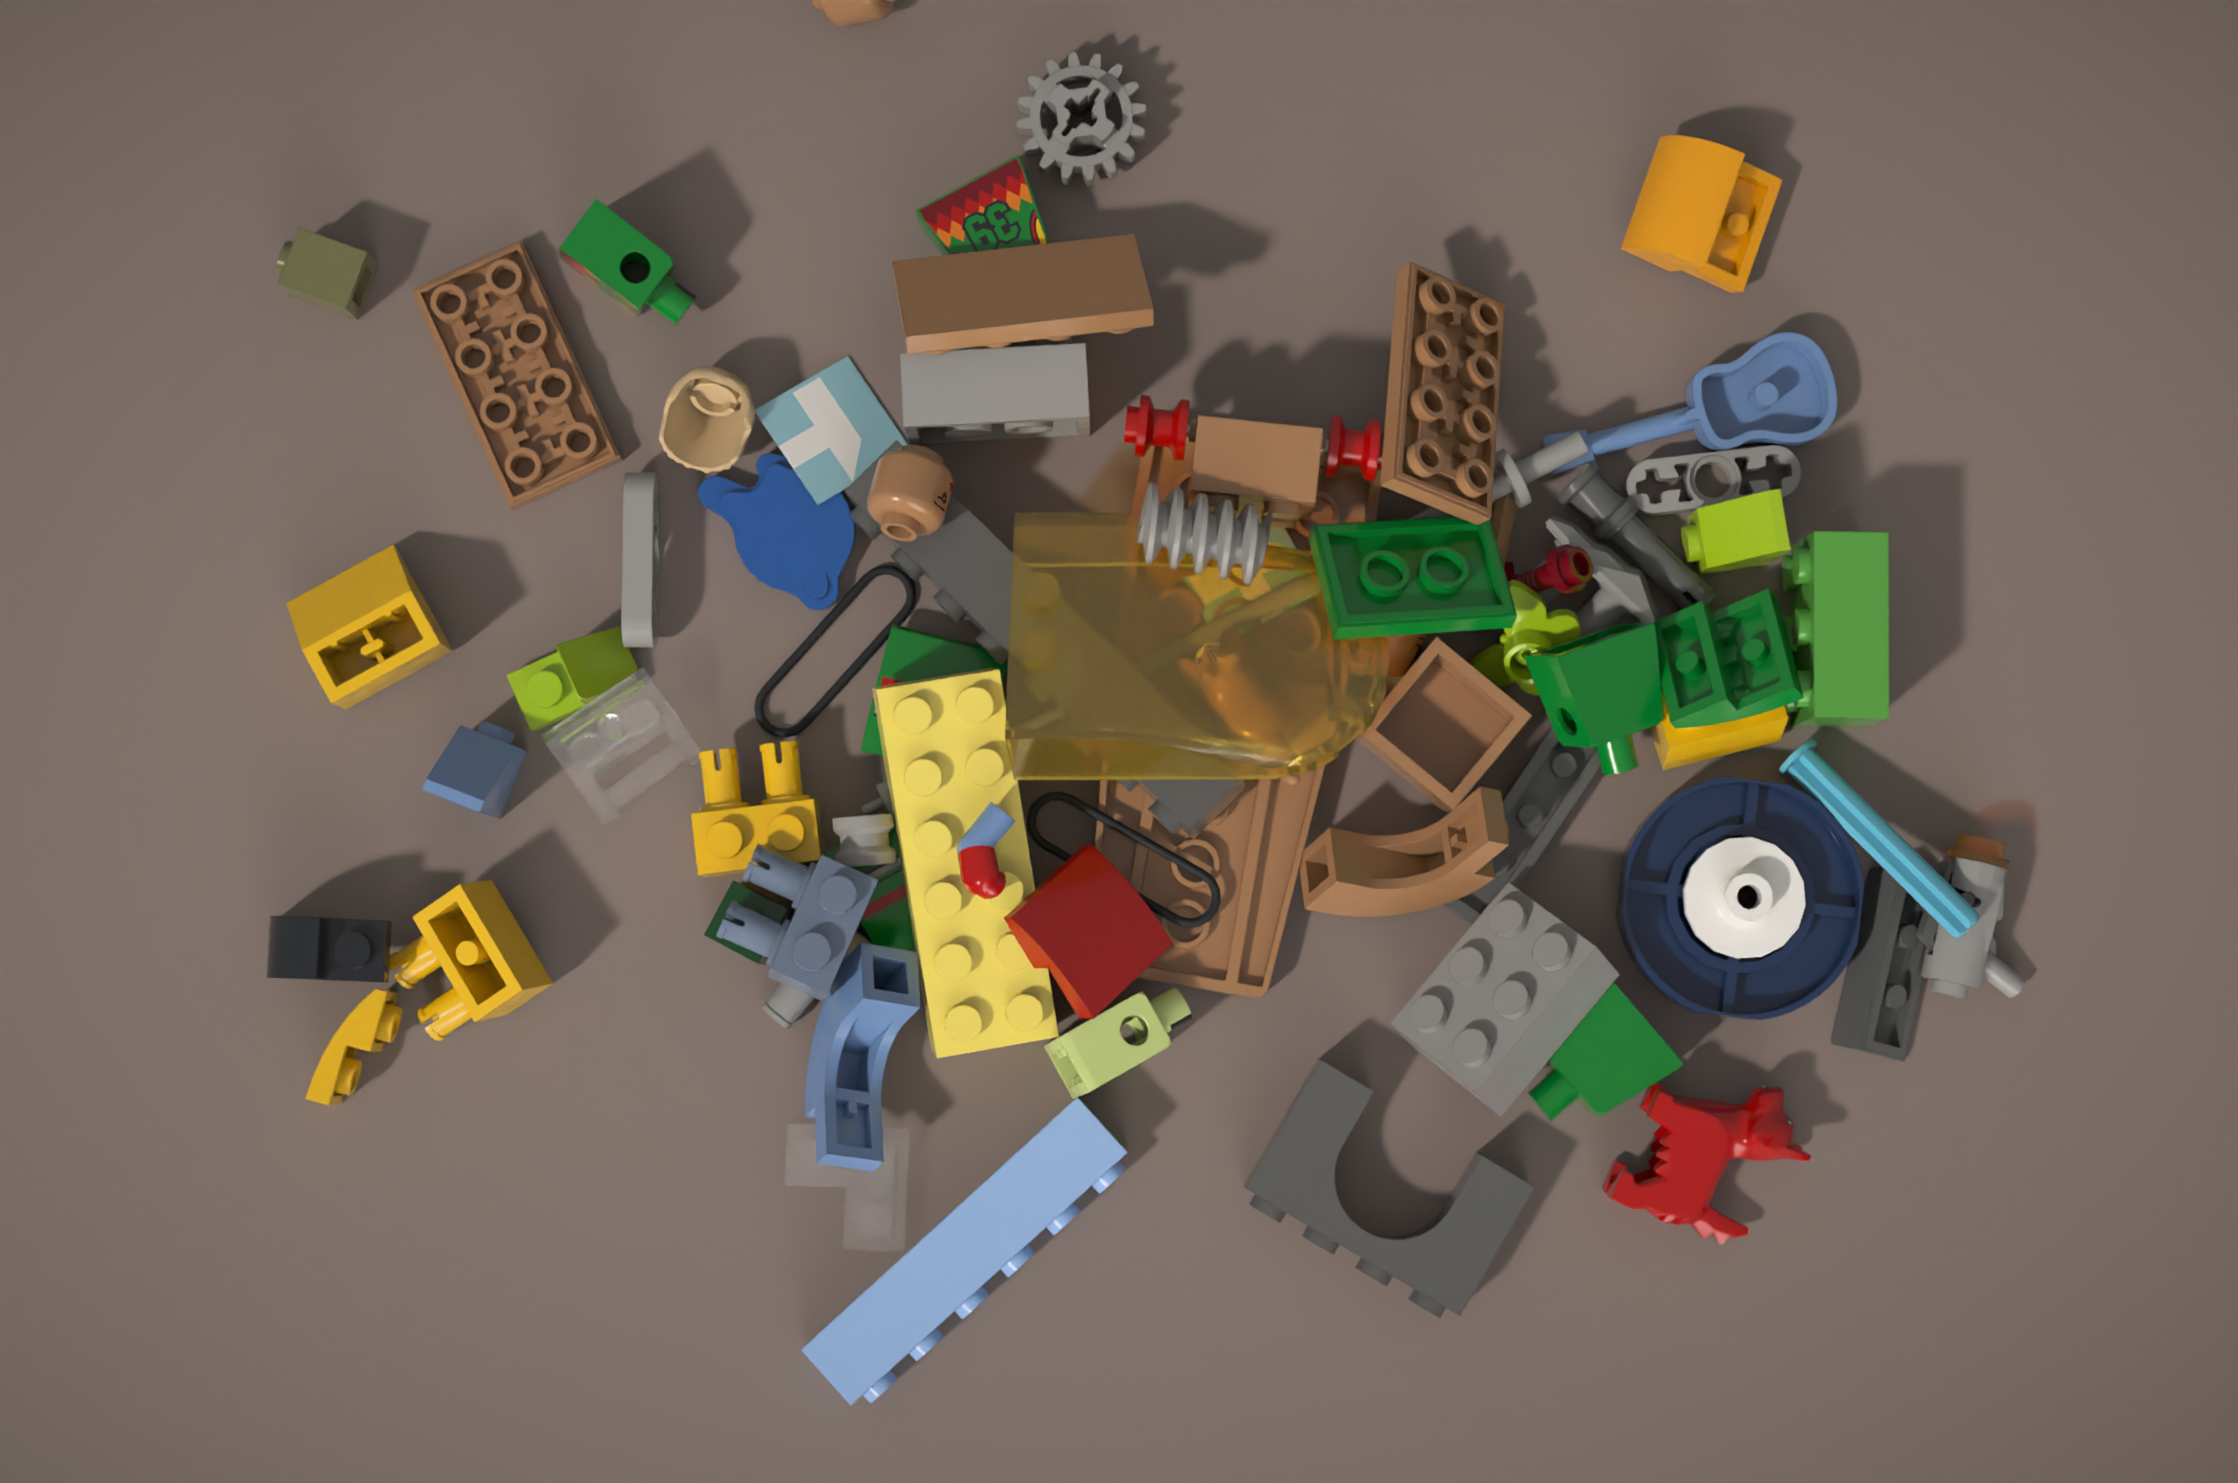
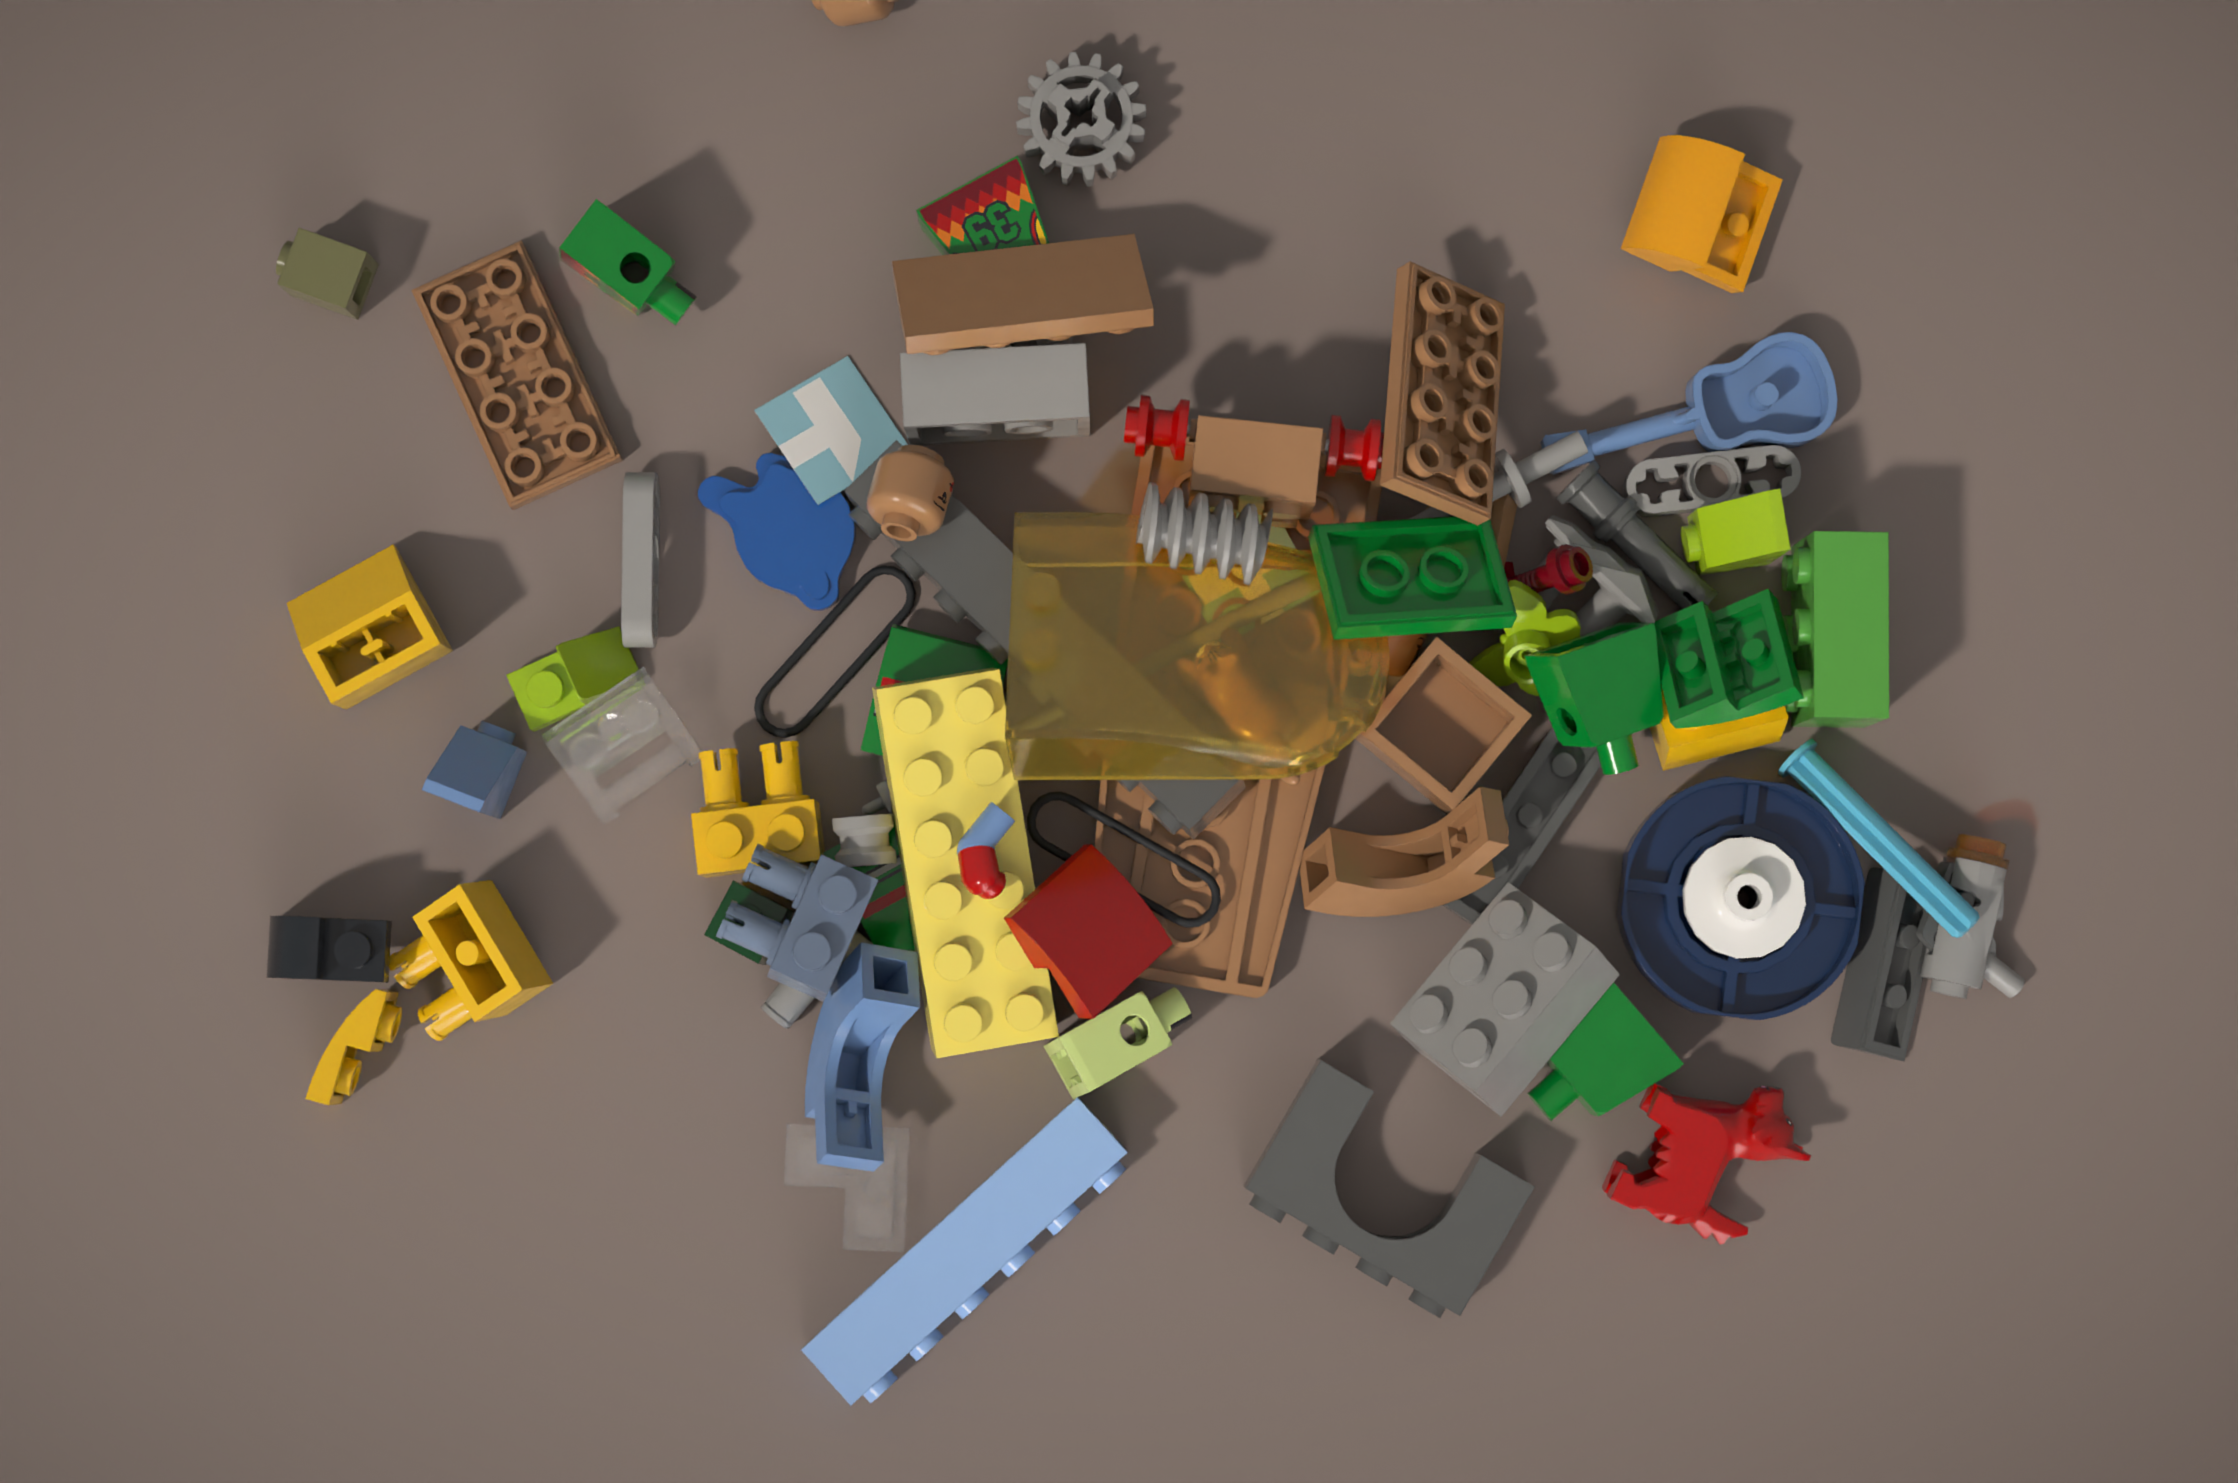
(707, 419): tan hair -> none

